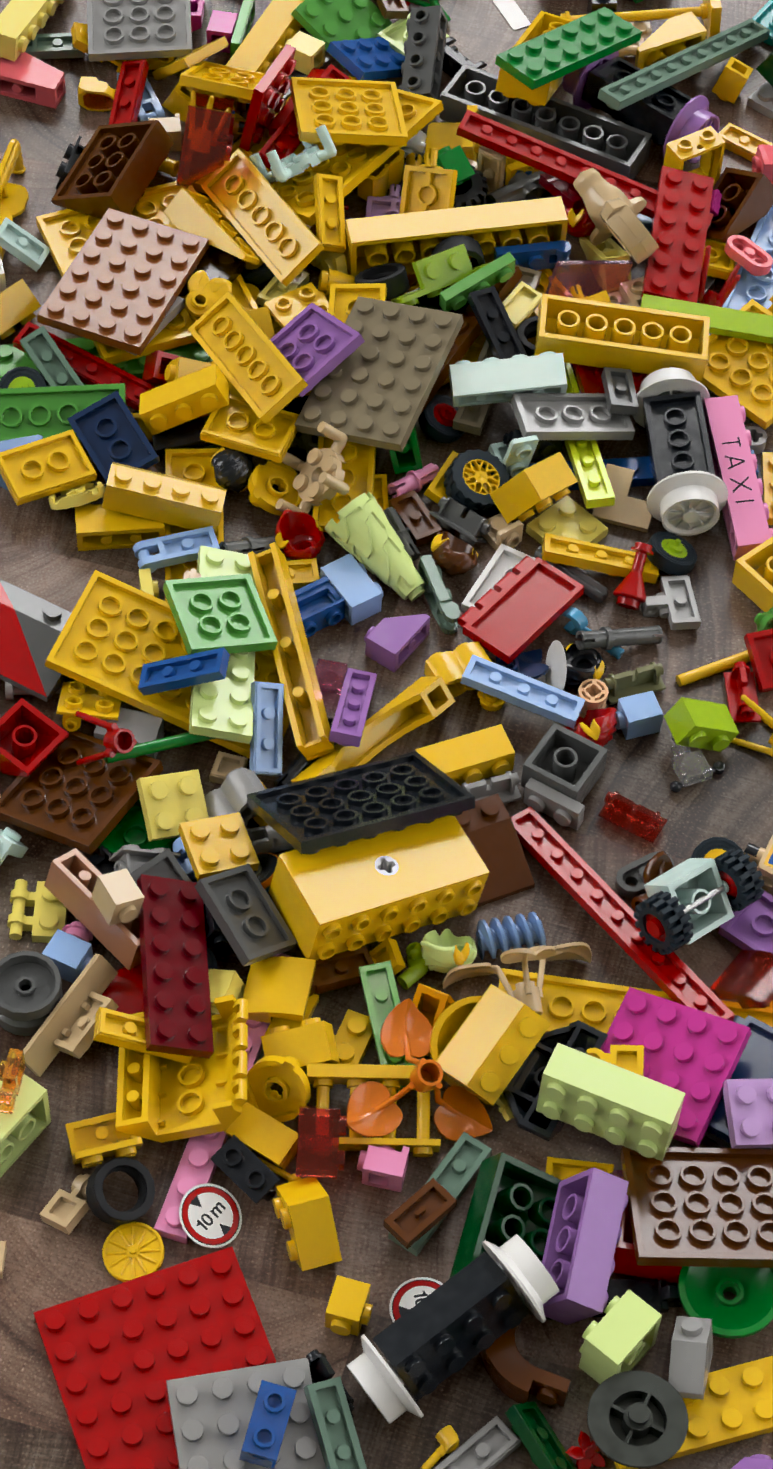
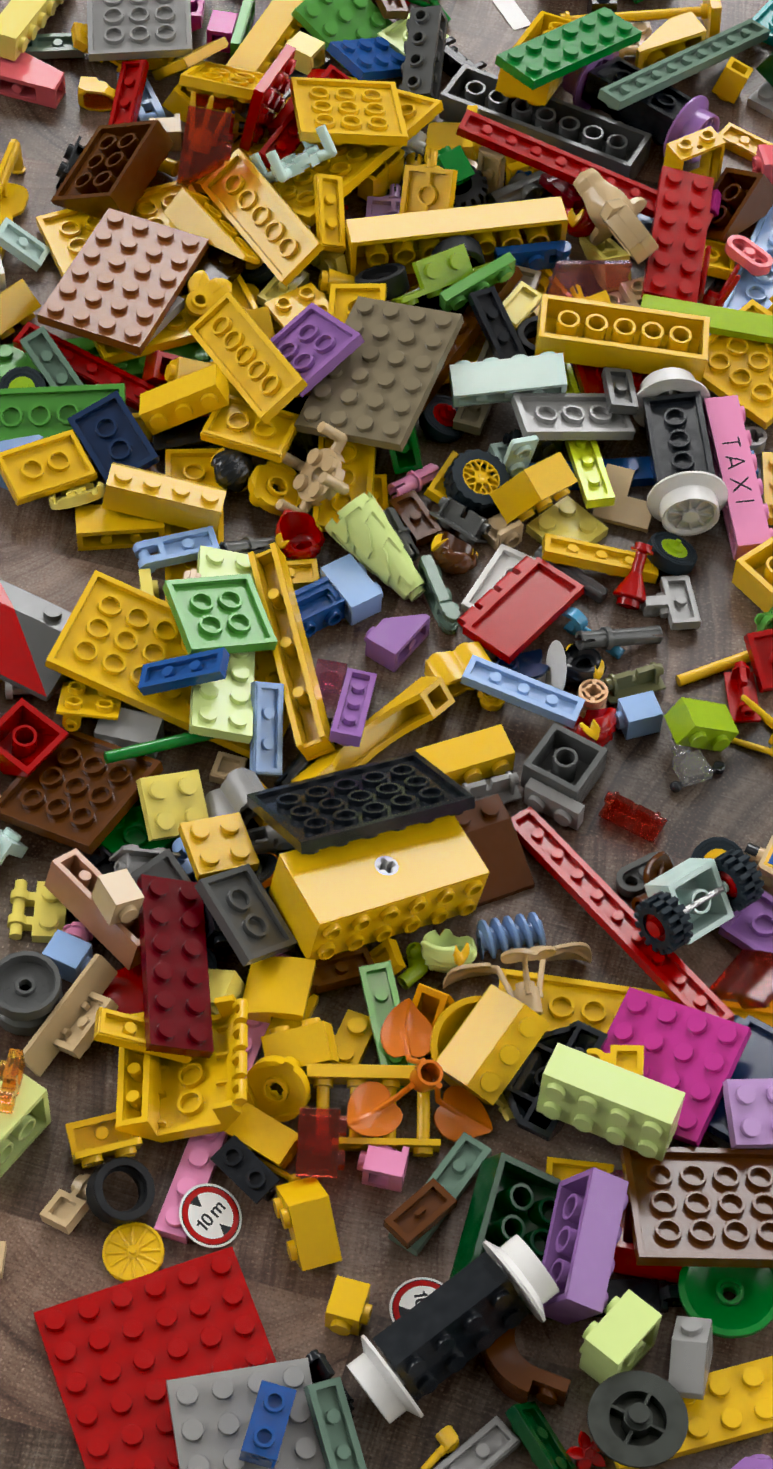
(115, 740): red plant -> none

